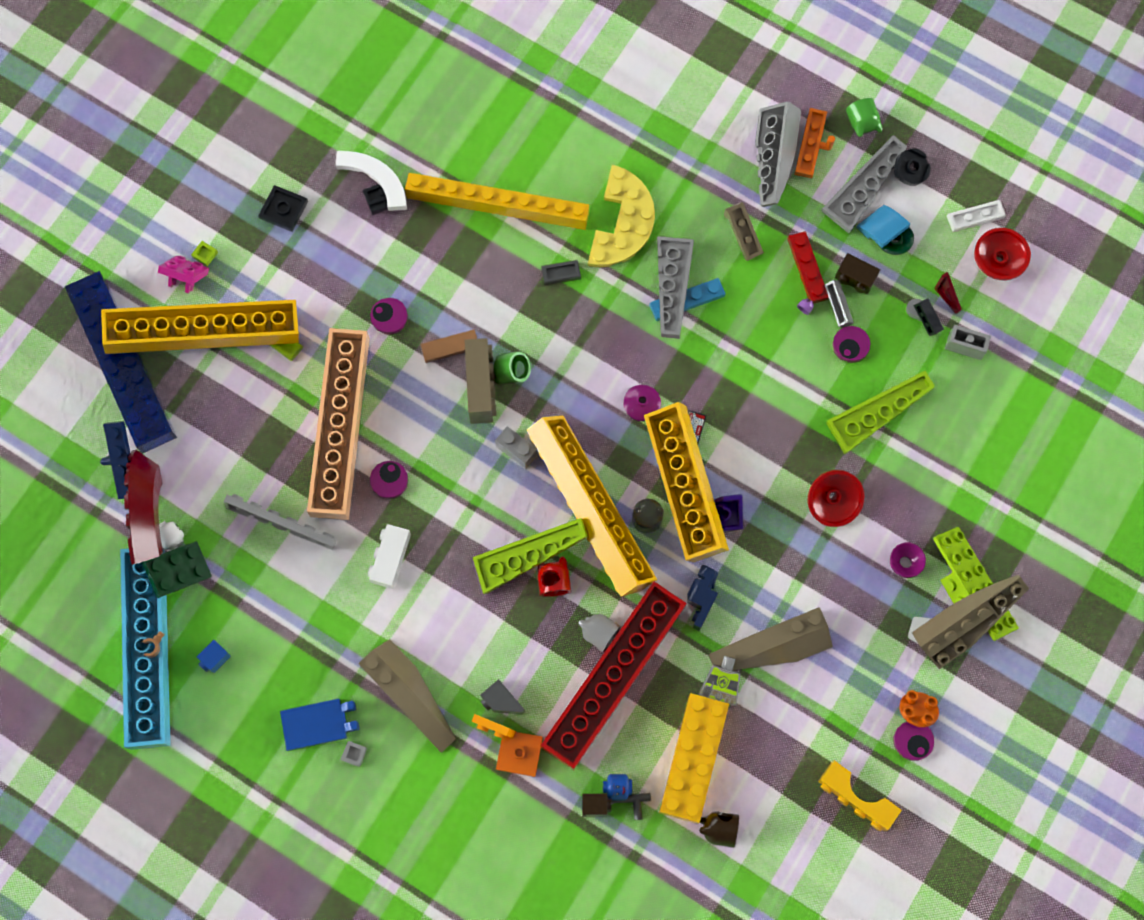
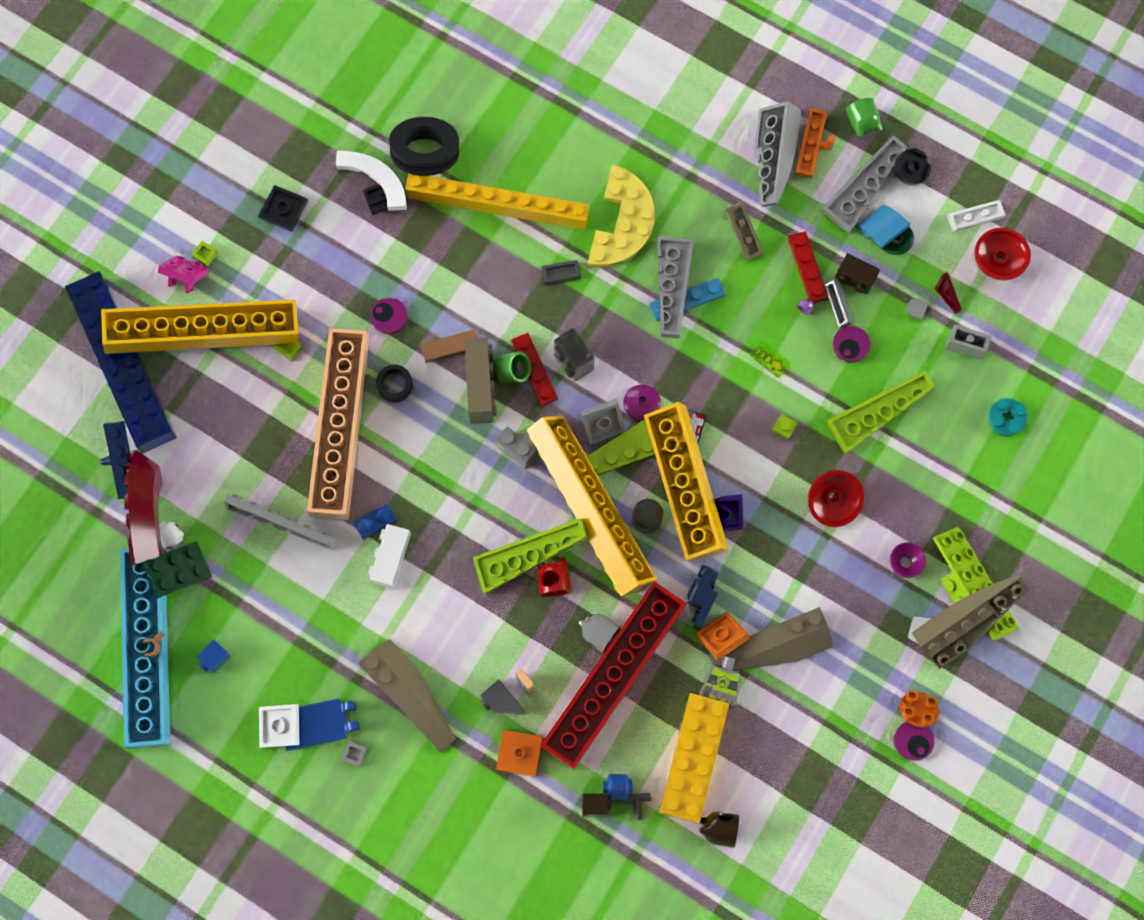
(279, 726): none -> white plate
(374, 521): none -> blue tile
(389, 479): magenta tile -> none
(394, 369): none -> black tyre
(424, 163): none -> black tyre
(500, 730): light orange plate -> none
(525, 681): none -> light nougat tile
(538, 377): none -> red plate
(573, 355): none -> clear smoke brick
(602, 421): none -> light grey tile
(623, 450): none -> lime wing
(722, 636): none -> orange plate
(770, 359): none -> clear neon green tile
(784, 426): none -> lime plate
(880, 813): yellow arch -> none
(928, 317): black piece -> none
(1016, 411): none -> teal plate

